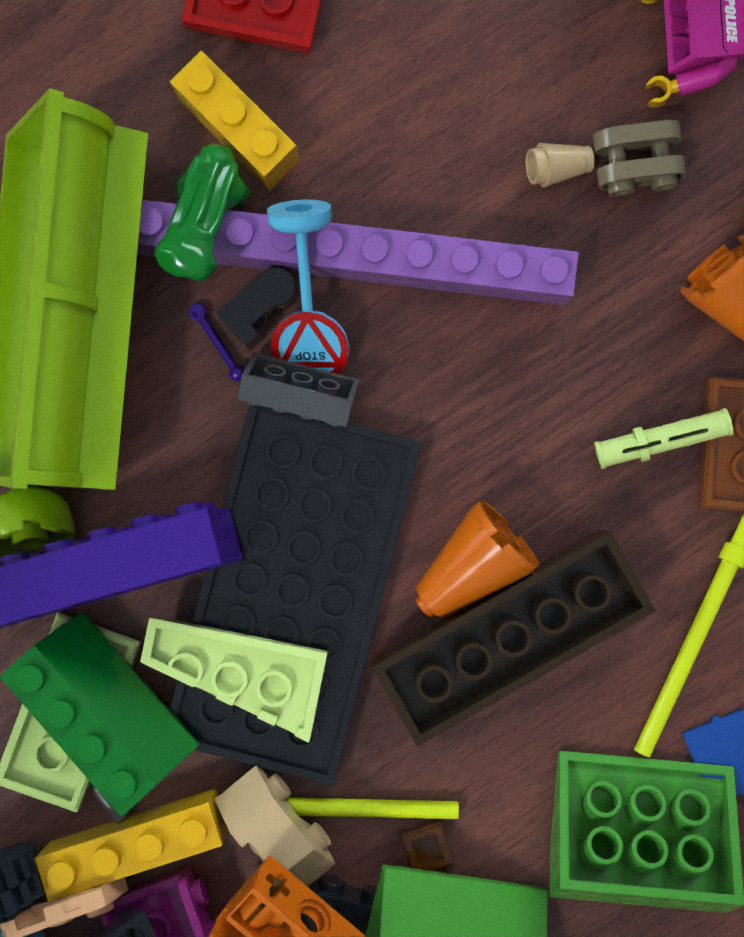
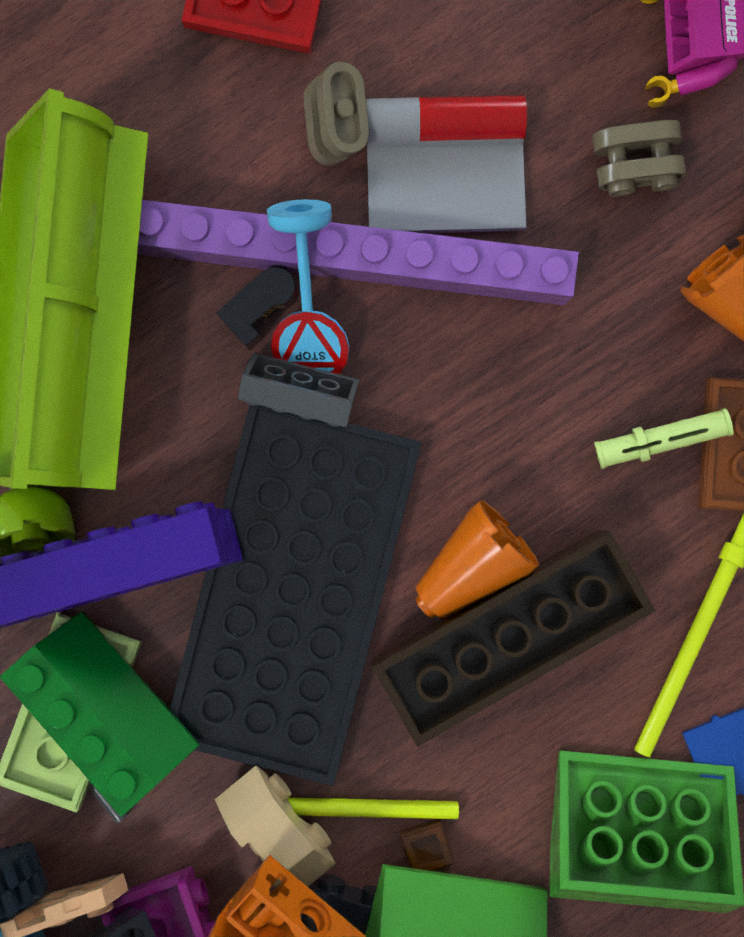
(131, 845): yellow brick -> none
(199, 314): dark purple hinge -> none
(205, 195): green hair -> none
(235, 120): yellow brick -> none
(252, 672): yellowish green wing -> none
(336, 114): none -> dark tan brick
(447, 163): none -> light grey door
(557, 162): tan cone -> none

